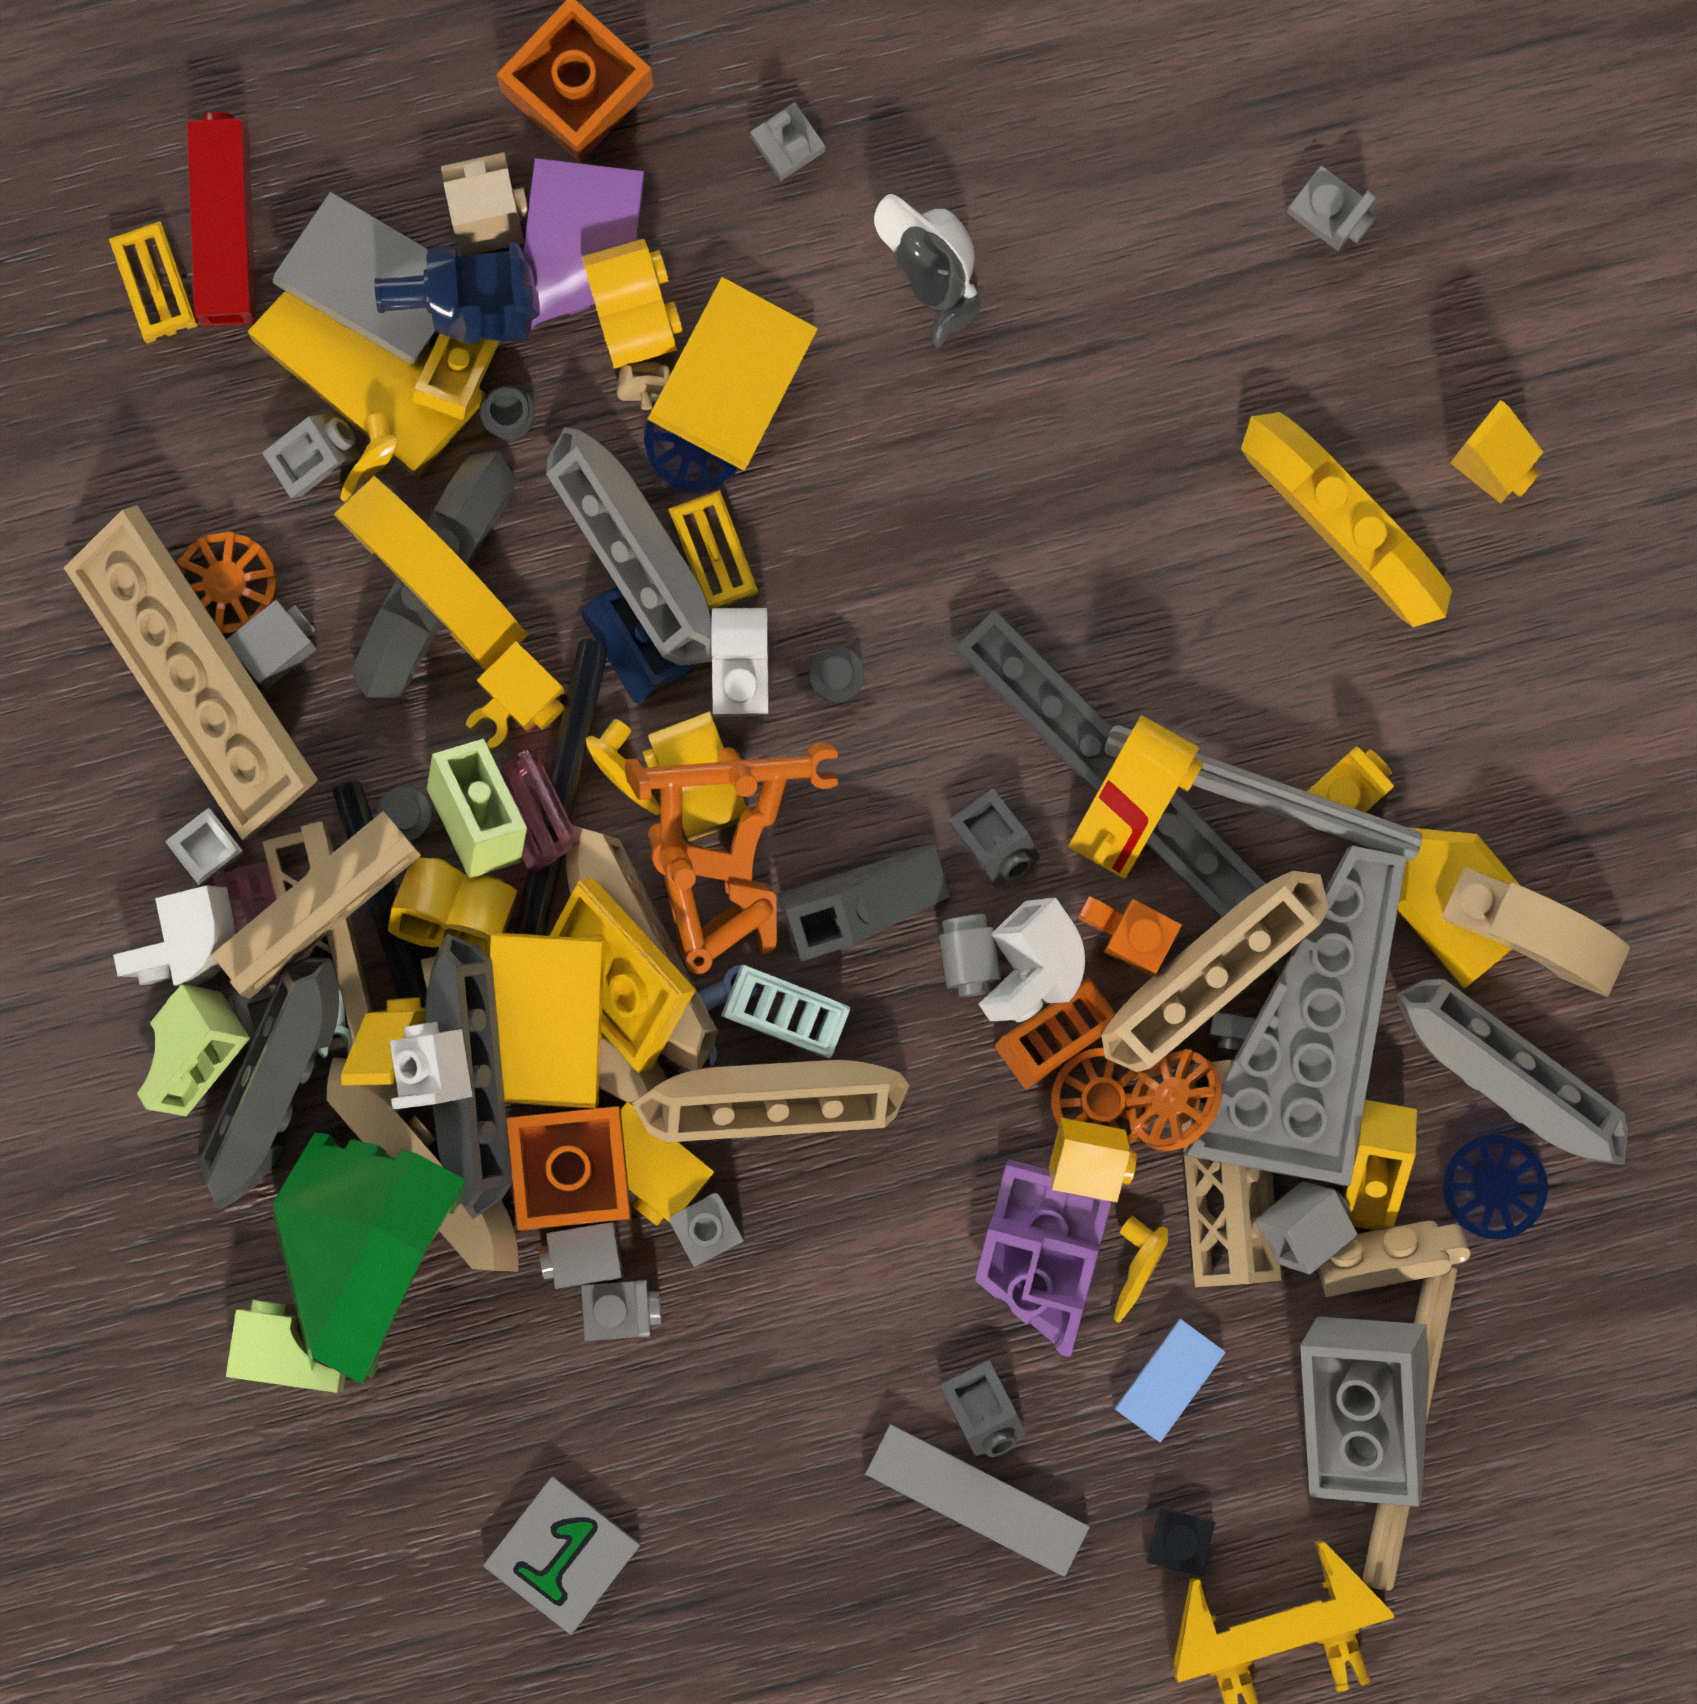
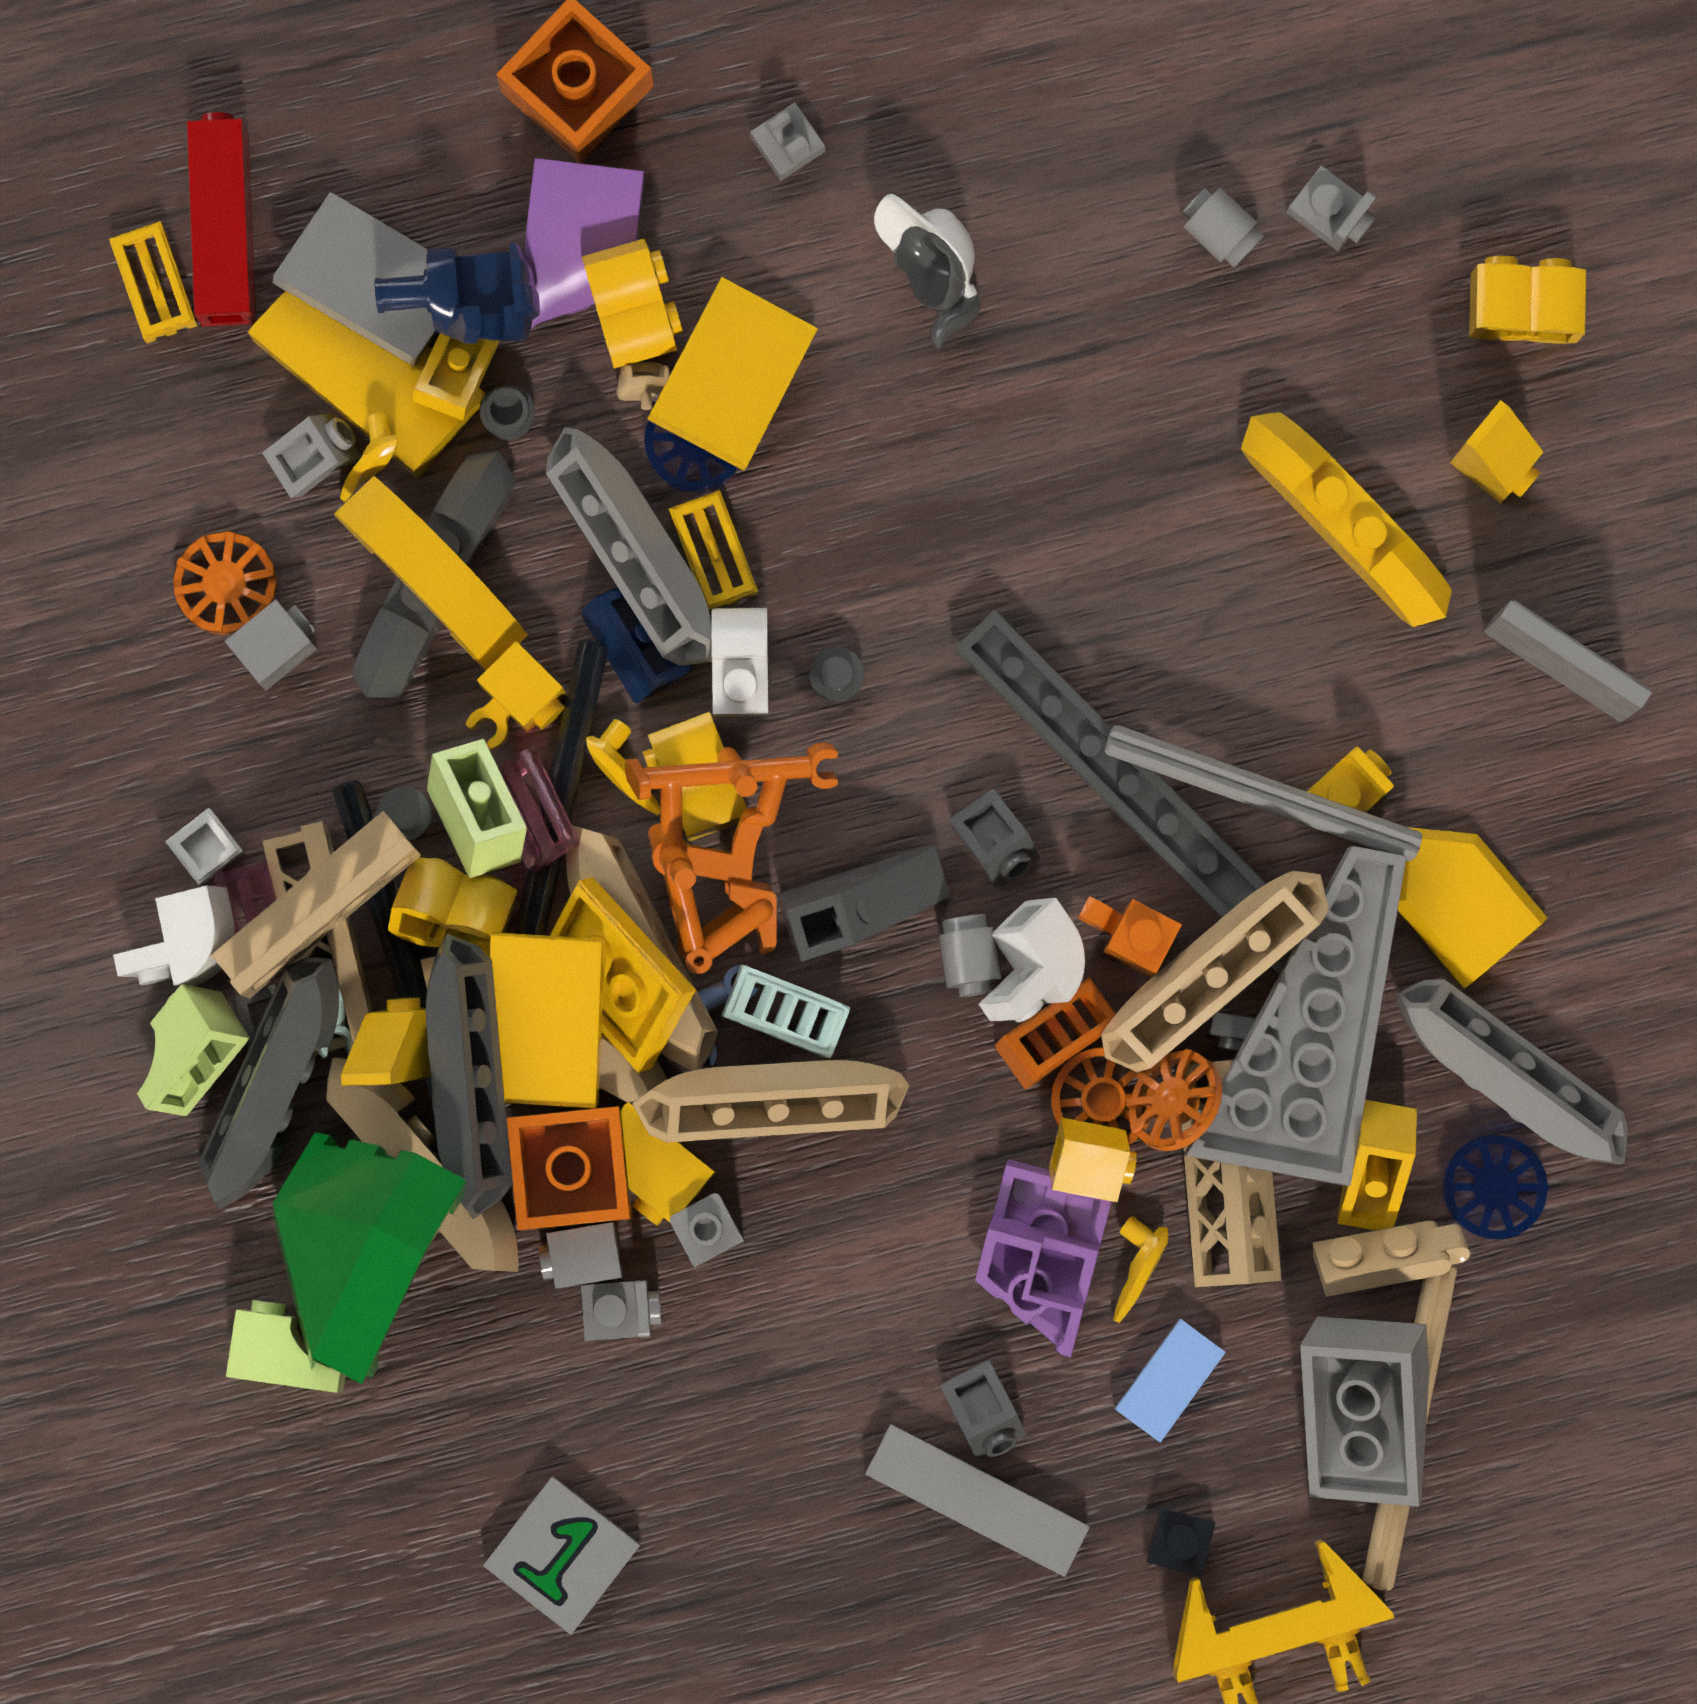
(190, 672): tan plate -> none
(429, 1066): white brick -> none
(484, 204): tan brick -> none
(1135, 796): yellow door -> none
(1221, 226): none -> light grey brick
(1307, 1227): light grey brick -> none
(1527, 301): none -> yellow brick
(1539, 929): tan arch -> none
(1568, 661): none -> light grey tile

